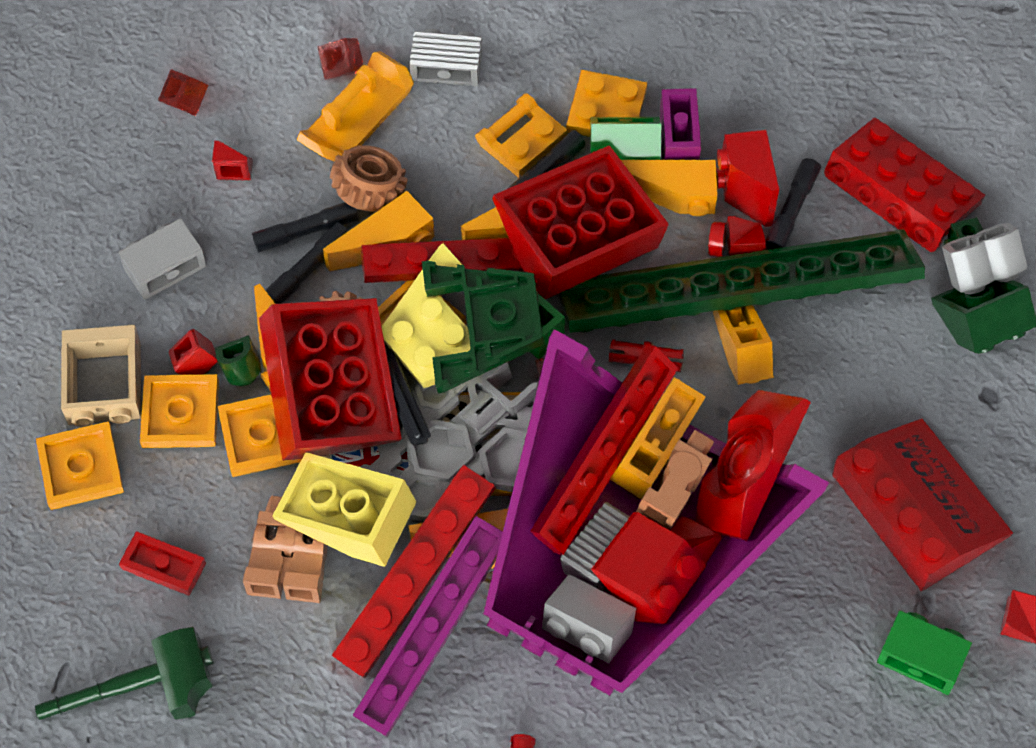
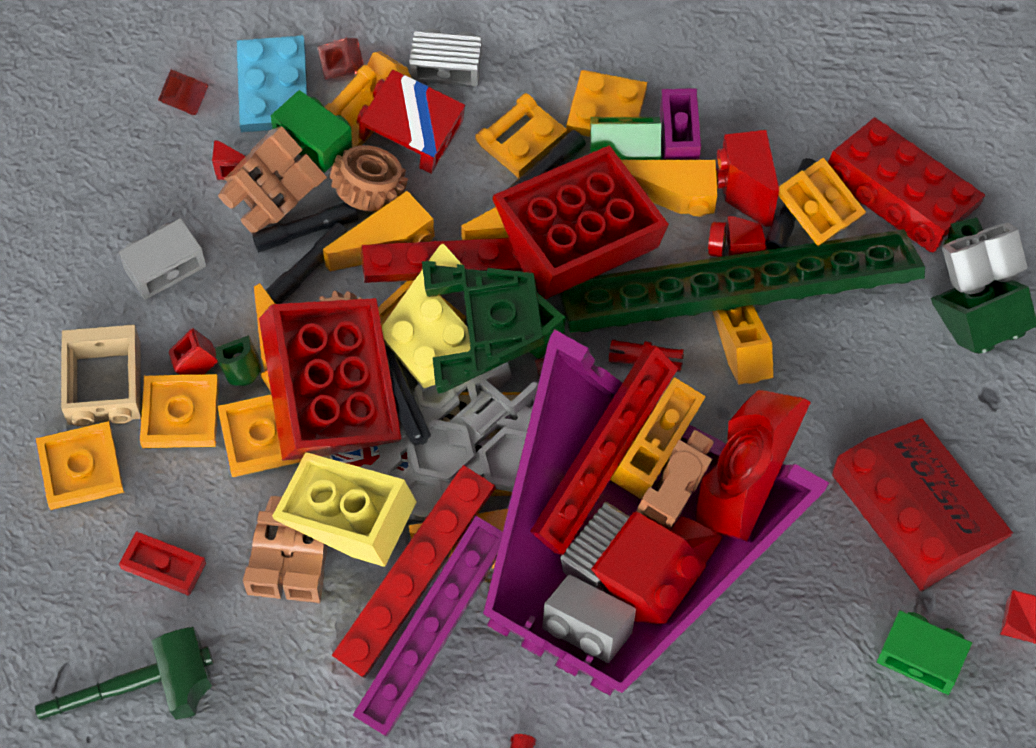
(267, 77): none -> medium azure plate
(270, 180): none -> nougat hips
(314, 129): none -> green brick
(412, 117): none -> panel
(820, 201): none -> light orange slope

